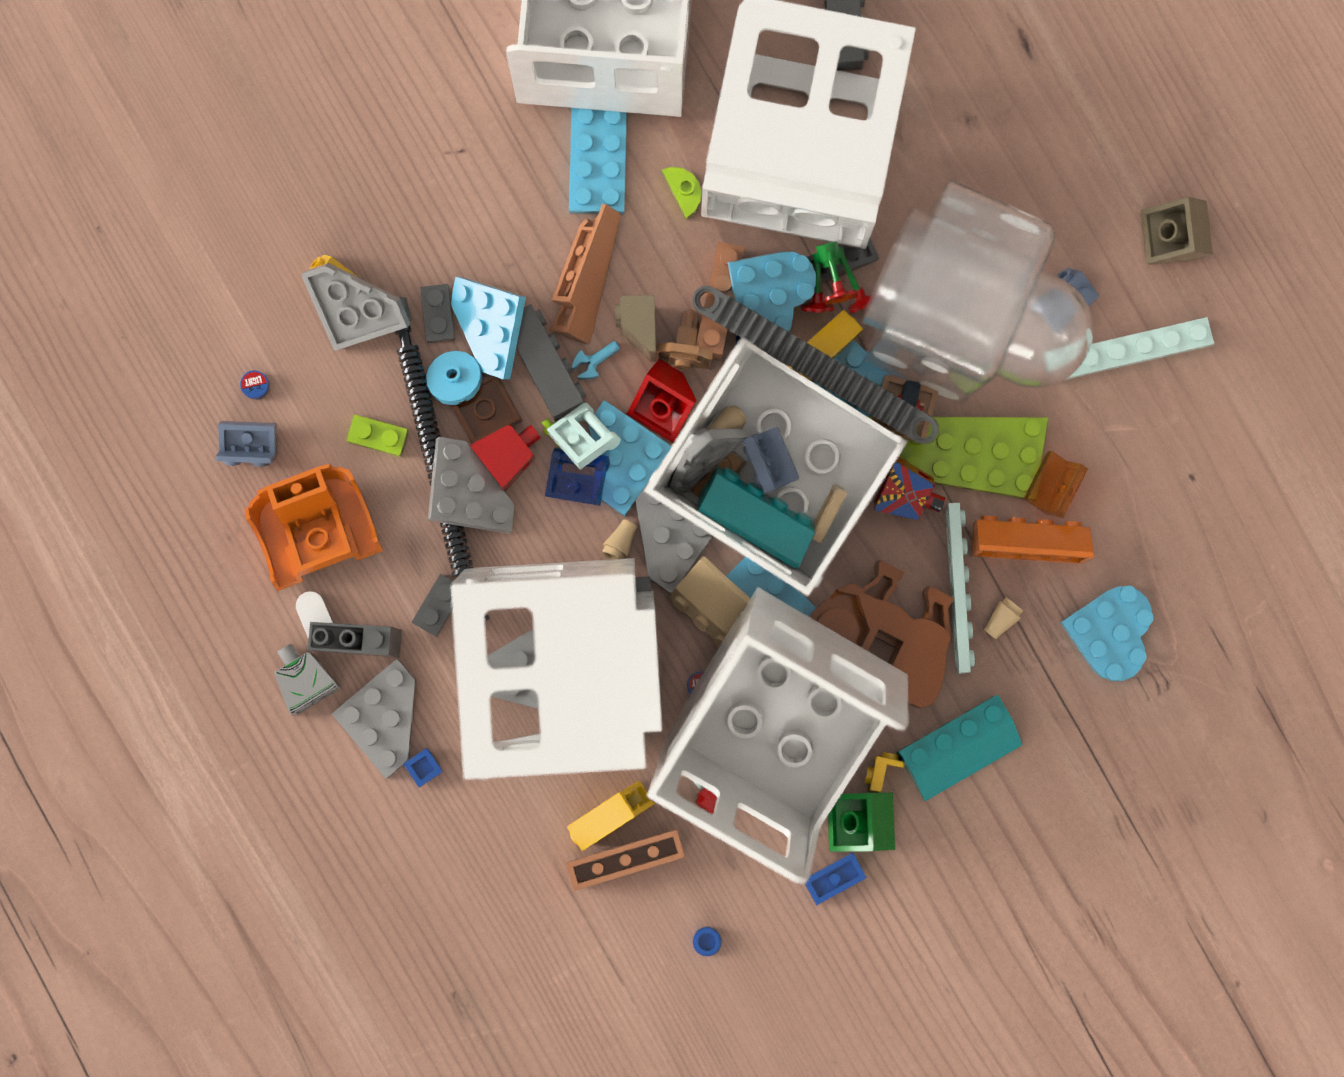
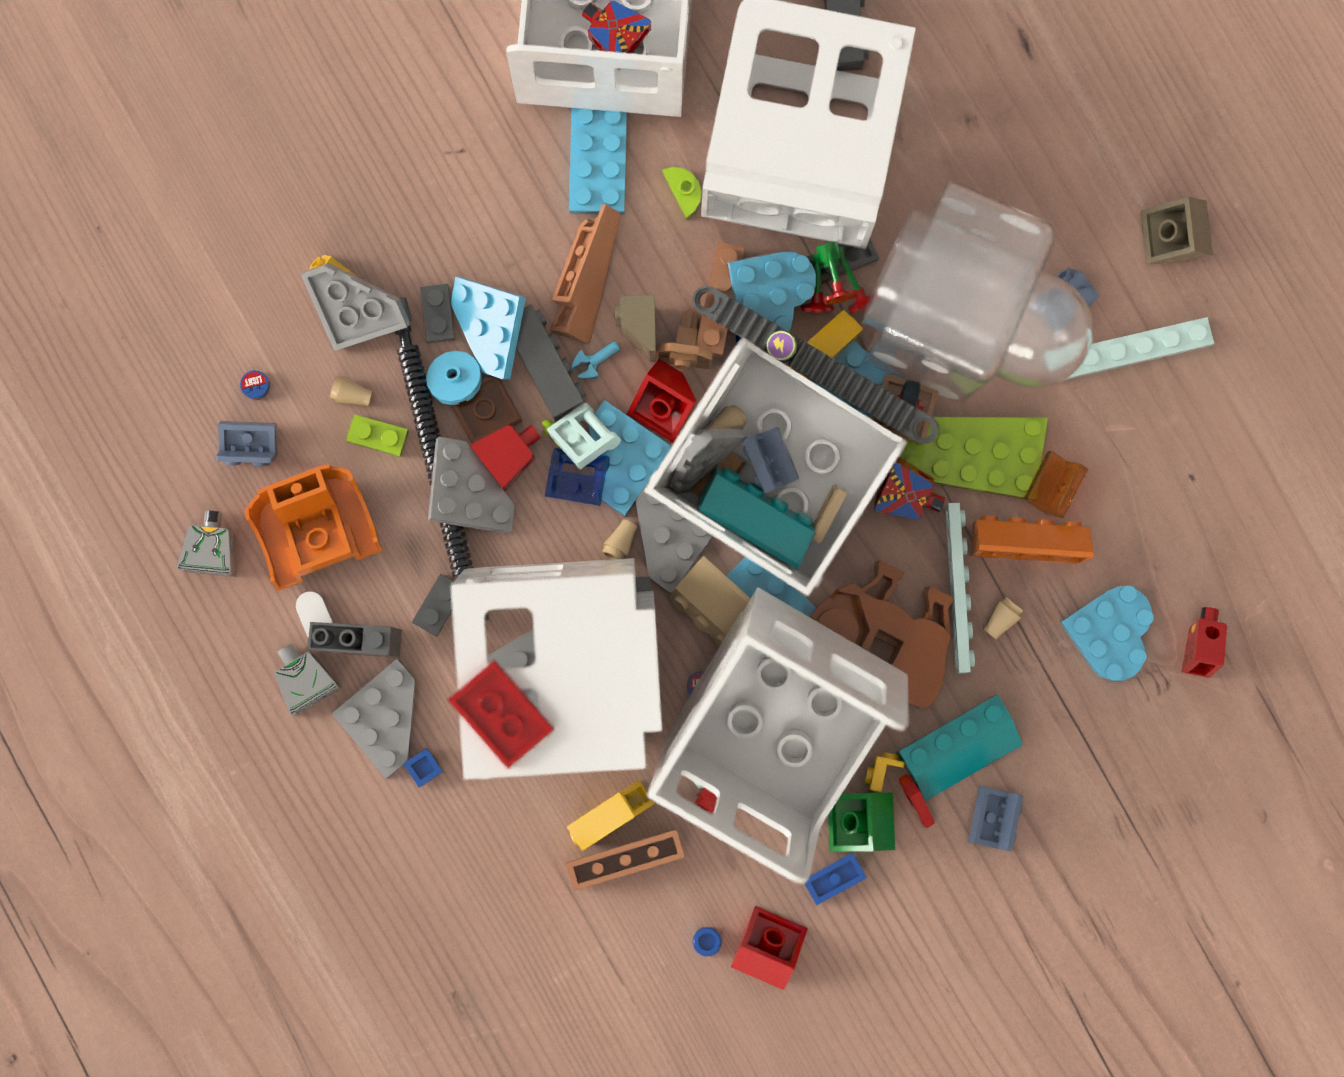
(208, 548): none -> light grey torso
(349, 392): none -> tan cone
(501, 714): none -> red tile
(616, 27): none -> torso
(769, 948): none -> red slope
(781, 345): none -> medium lavender tile
(916, 800): none -> red tile
(995, 818): none -> sand blue bracket
(1205, 645): none -> red torso

